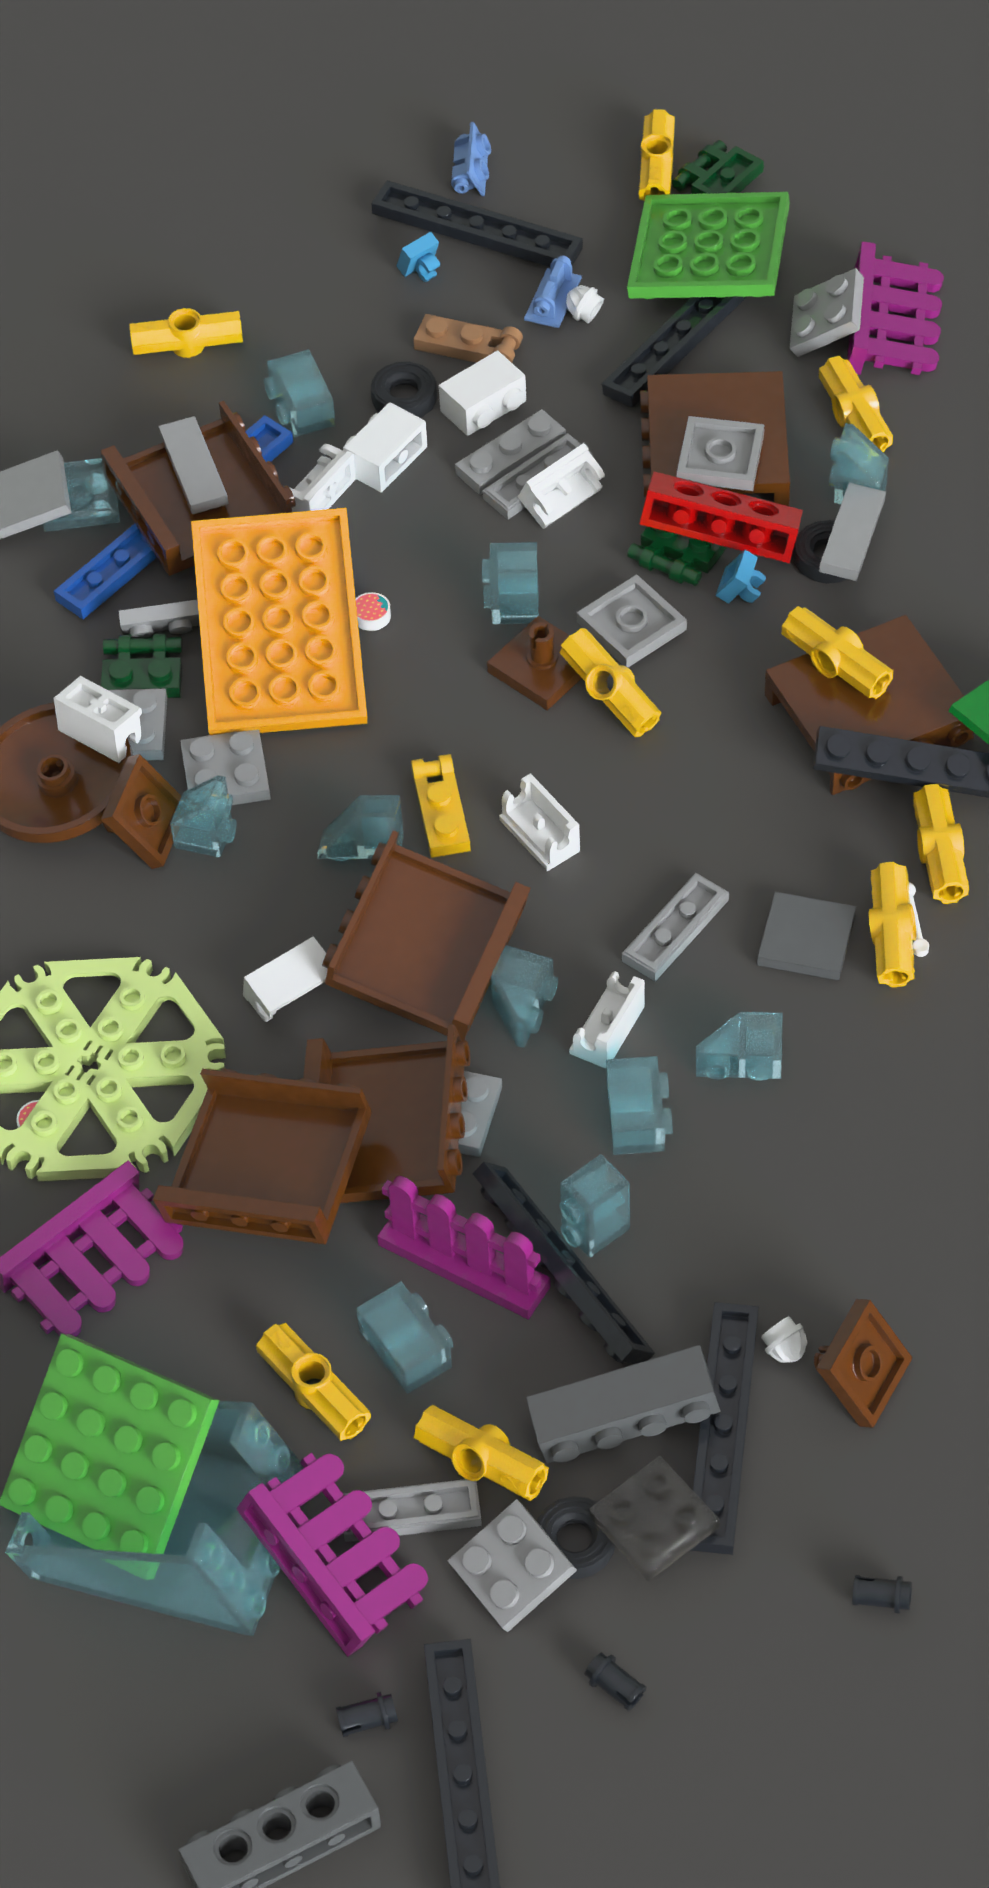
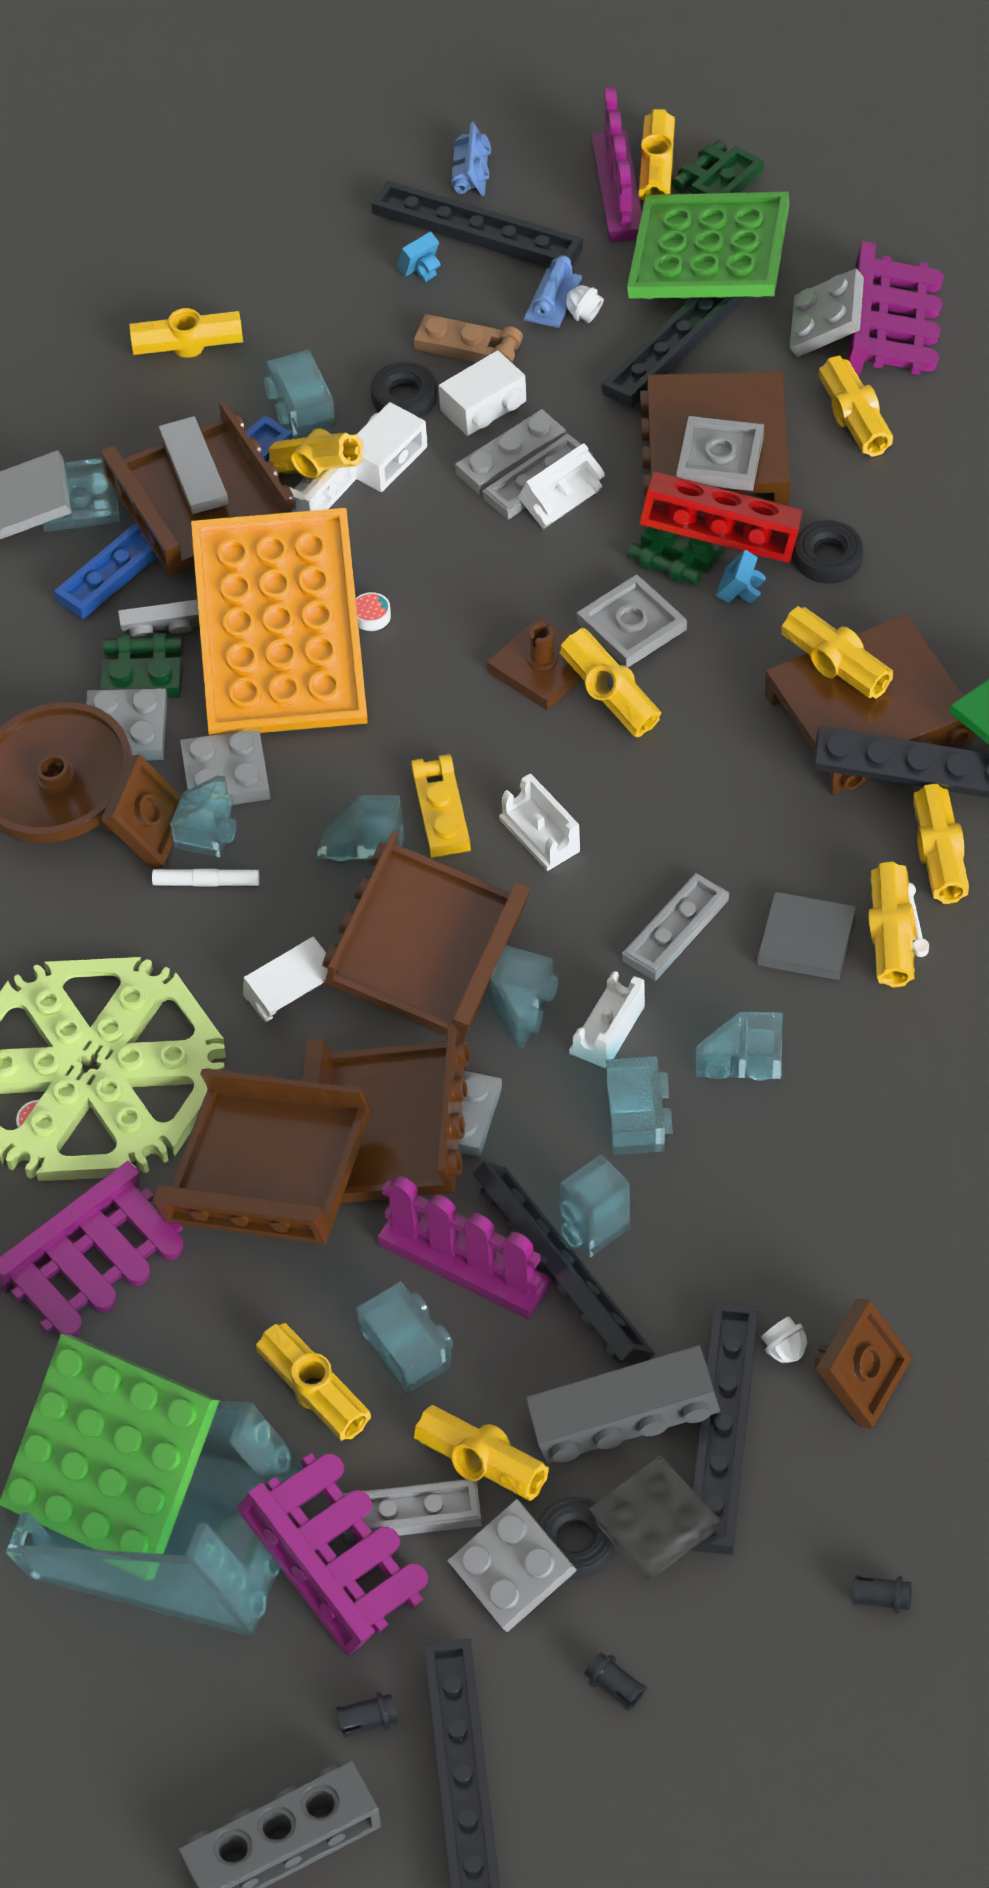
(97, 718): white hinge -> none
(205, 877): none -> white piece
(316, 453): none -> yellow piece
(513, 582): clear light blue brick -> none
(616, 174): none -> magenta fence
(852, 531): light grey tile -> none
(856, 462): clear light blue slope -> none

